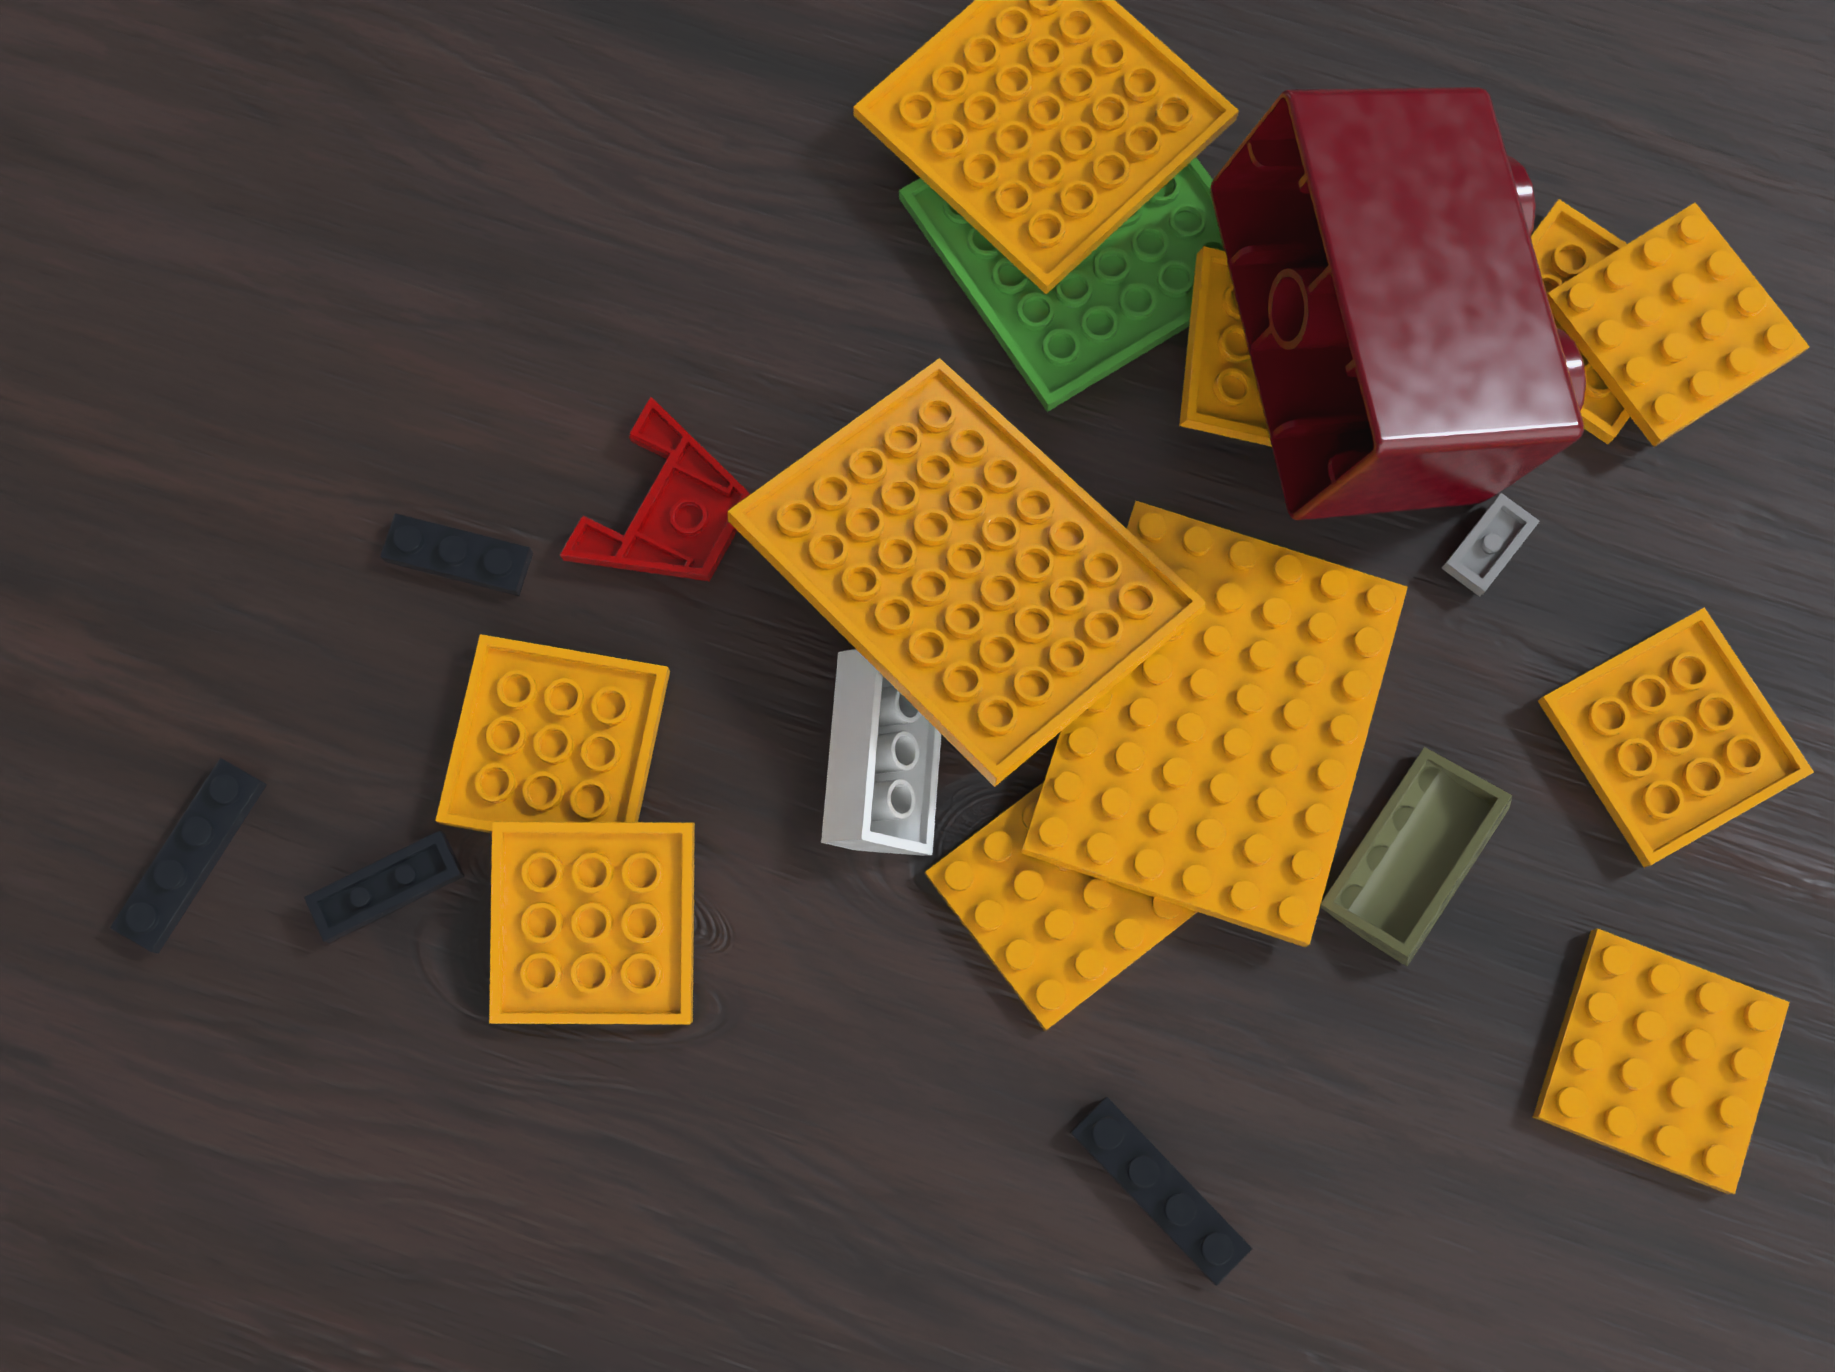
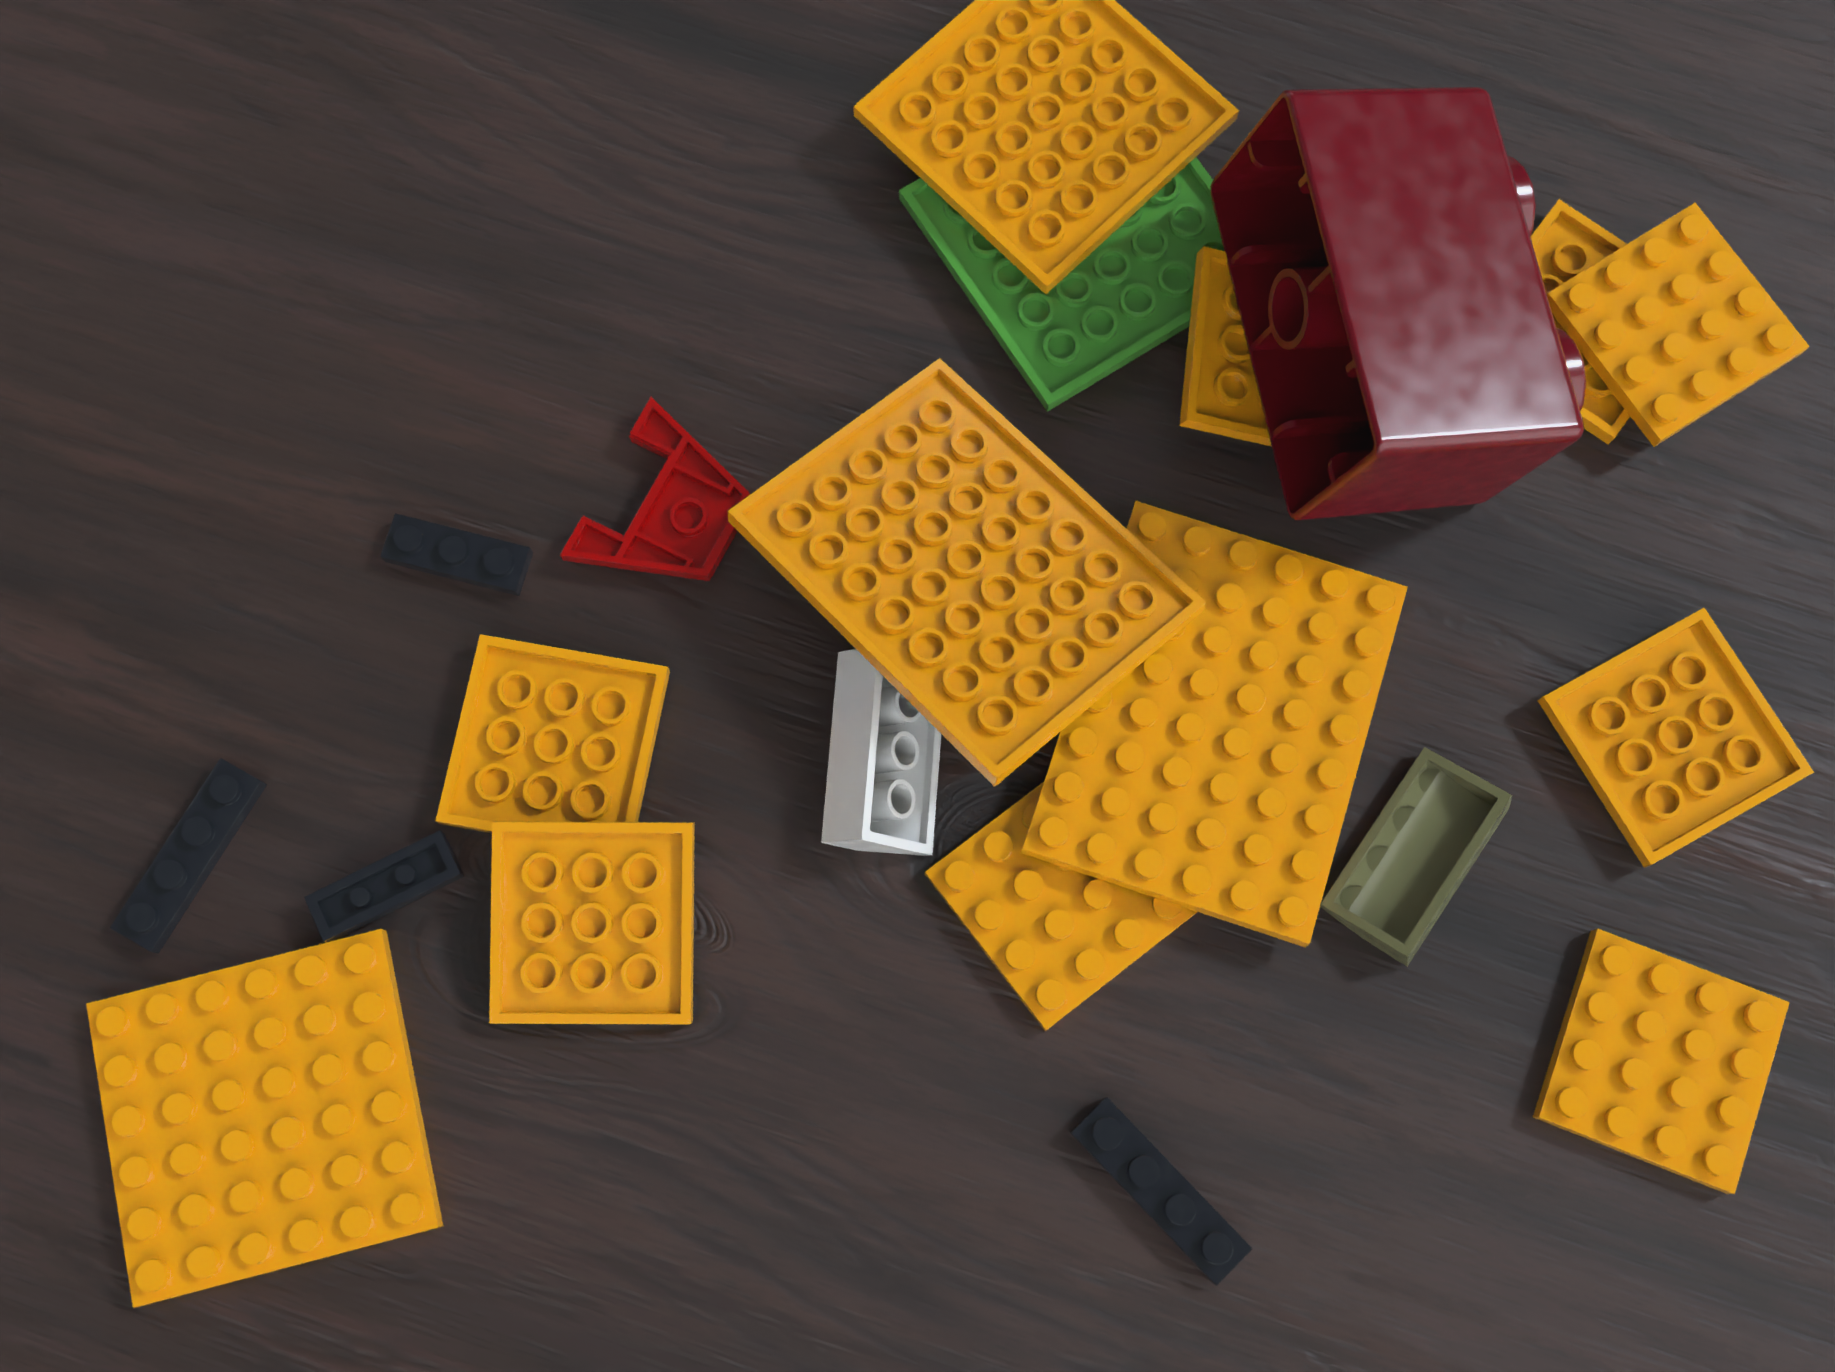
(262, 1117): none -> light orange plate
(1490, 544): light grey plate -> none

